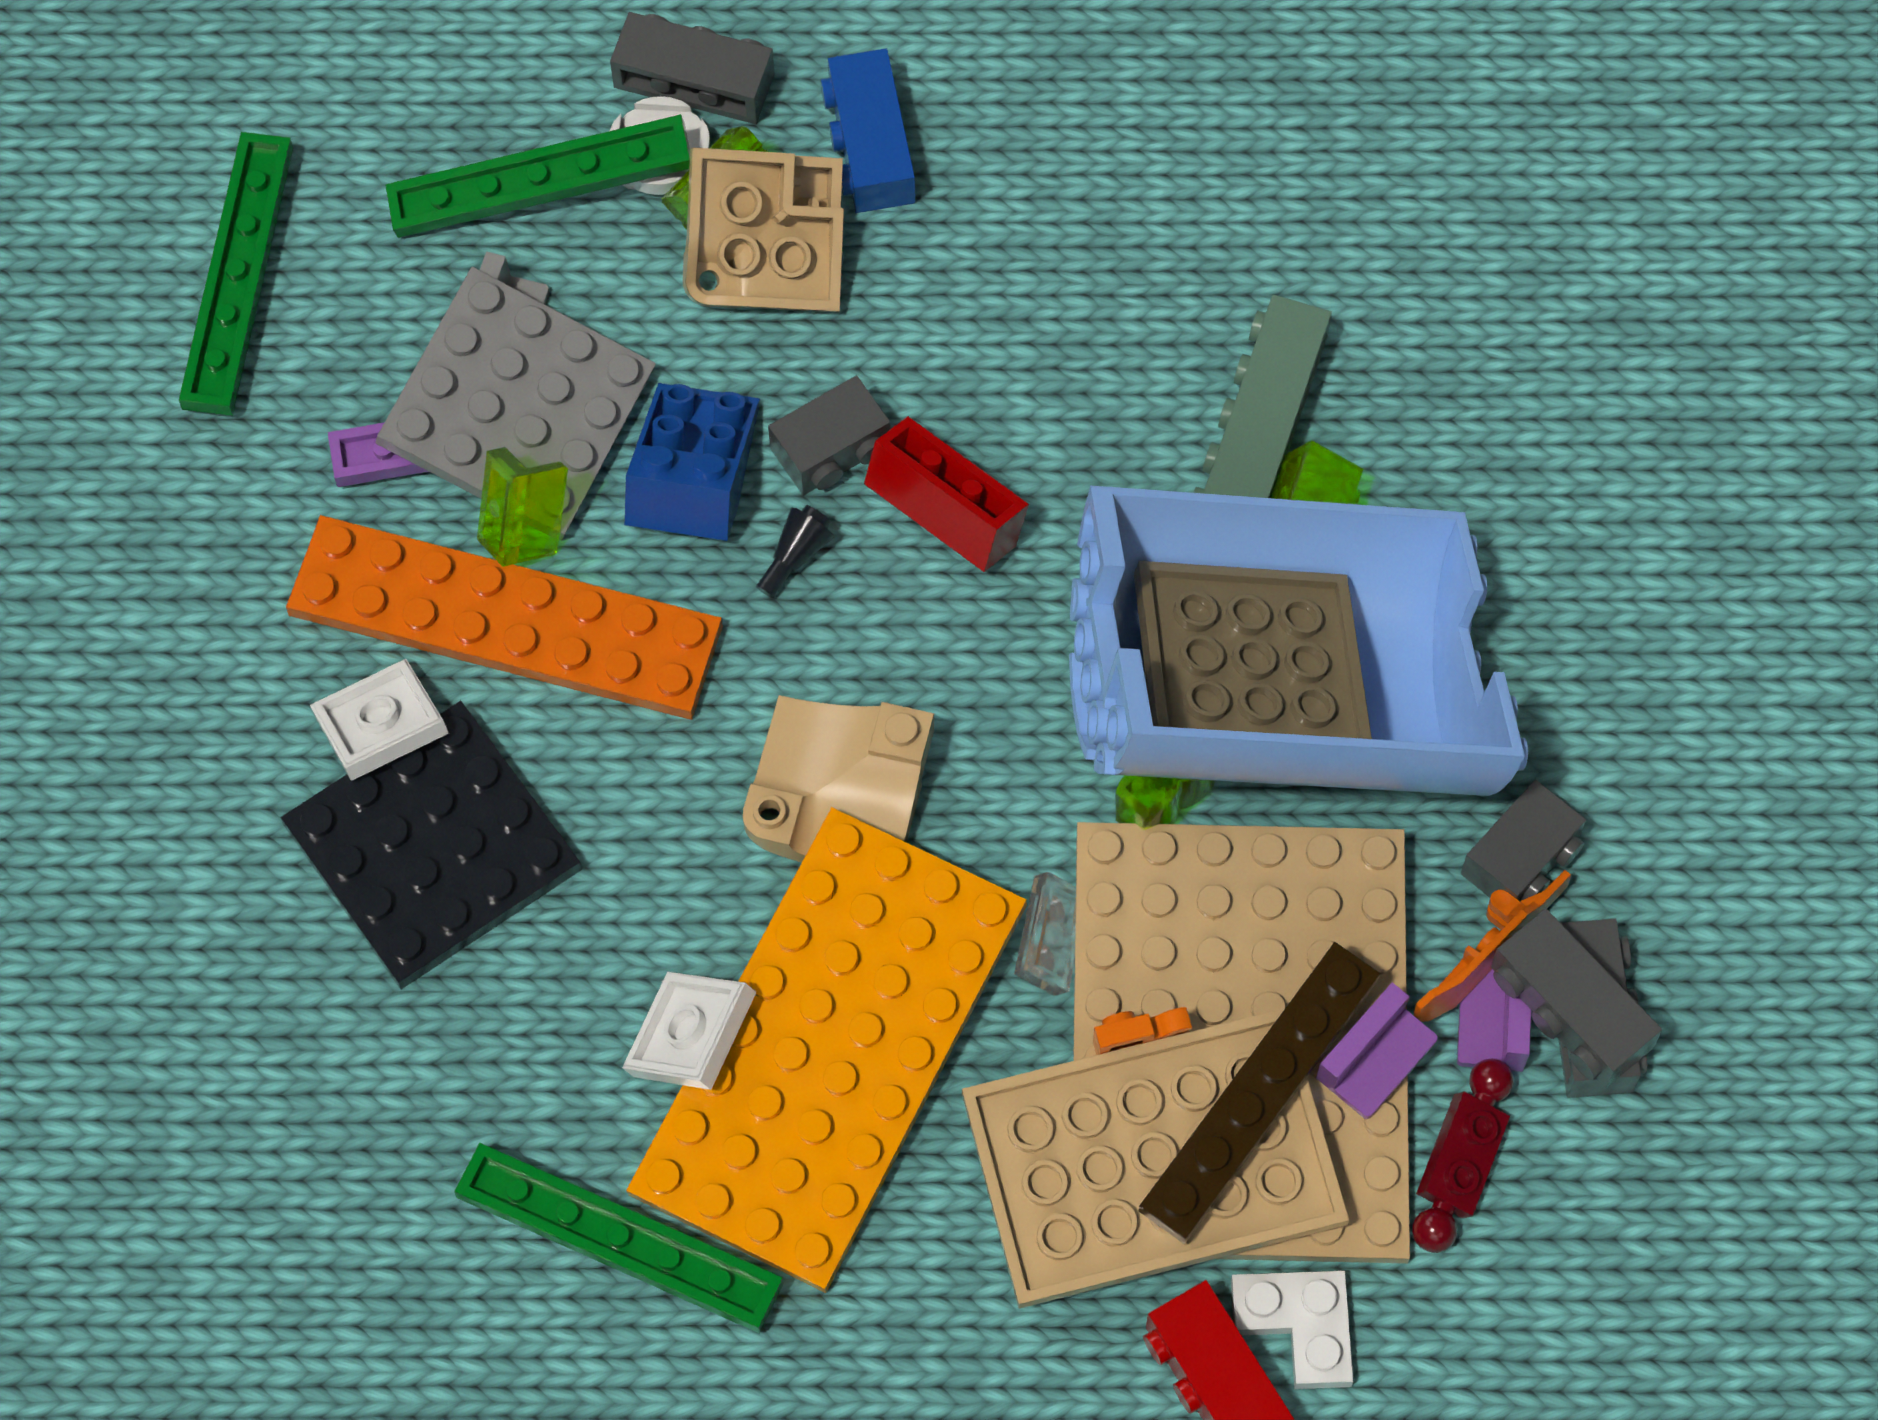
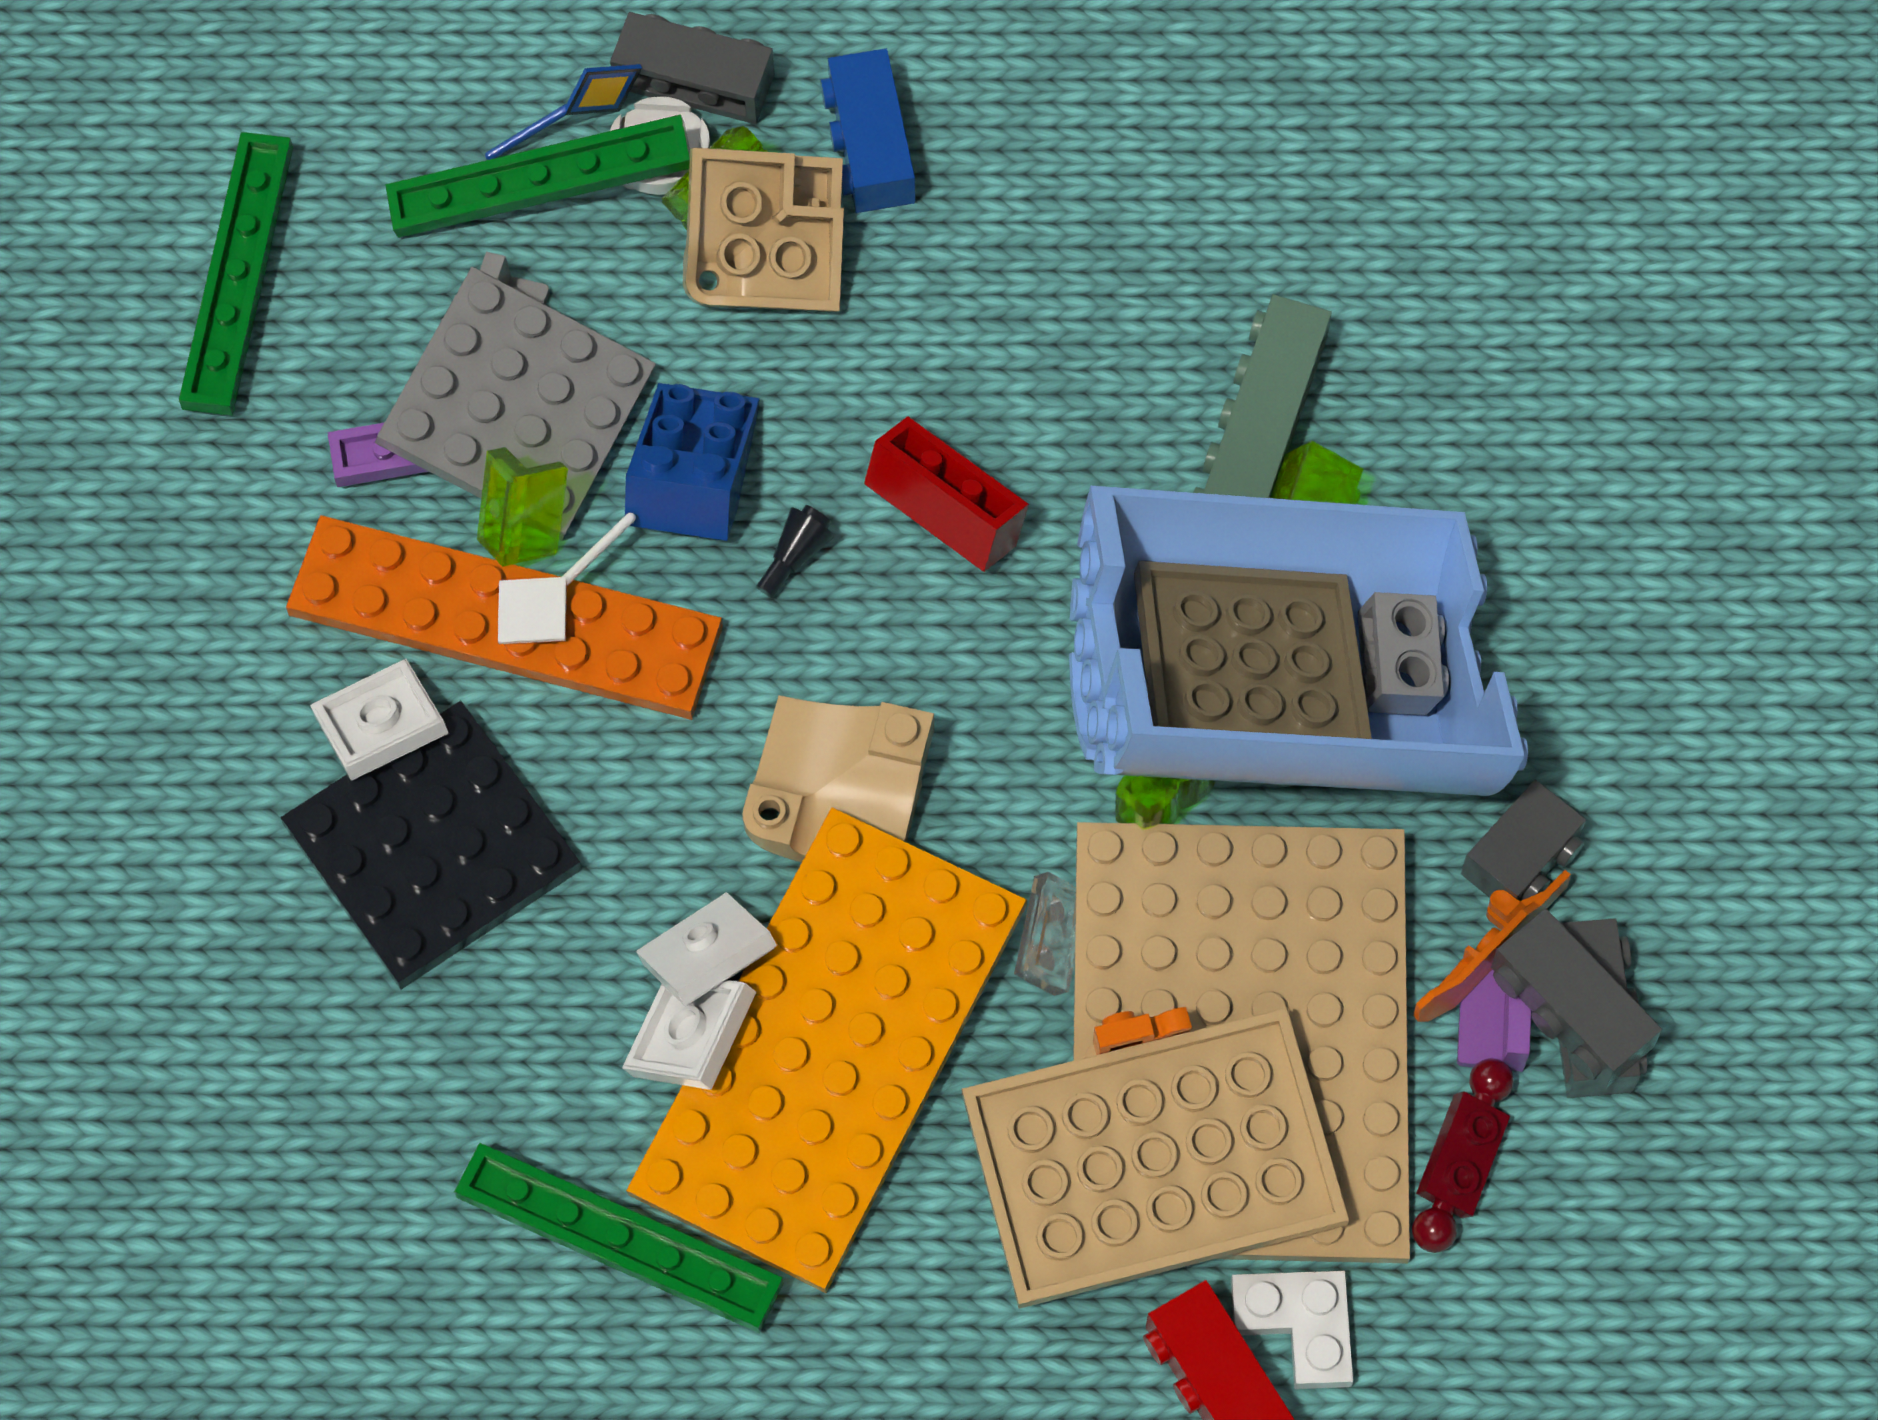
(537, 607): none -> white piece
(595, 92): none -> piece
(706, 949): none -> white plate
(828, 435): dark grey brick -> none
(1259, 1093): dark brown plate -> none
(1376, 1053): medium lavender panel -> none
(1389, 651): none -> light grey brick

